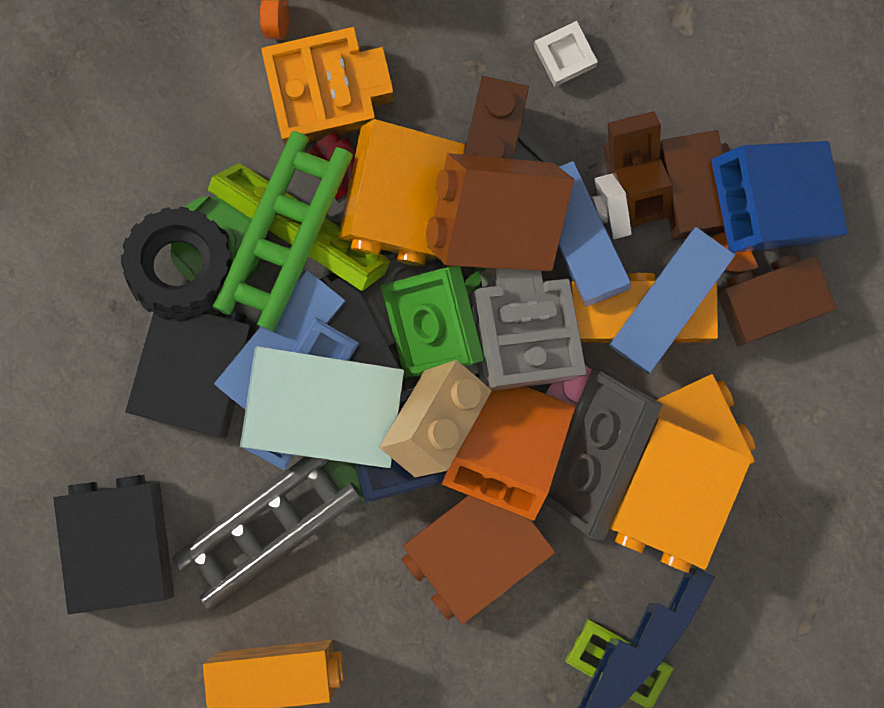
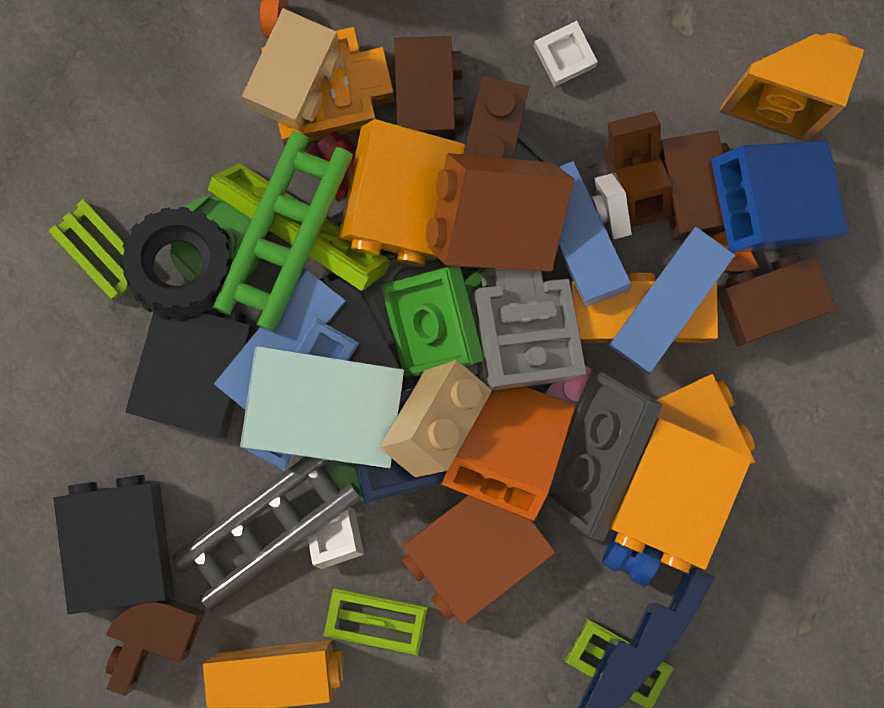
(72, 221): none -> lime tile
(153, 627): none -> reddish brown brick
(293, 70): none -> tan brick
(336, 541): none -> white plate
(370, 639): none -> lime tile
(425, 85): none -> reddish brown brick
(639, 565): none -> blue wheel
(797, 86): none -> light orange slope

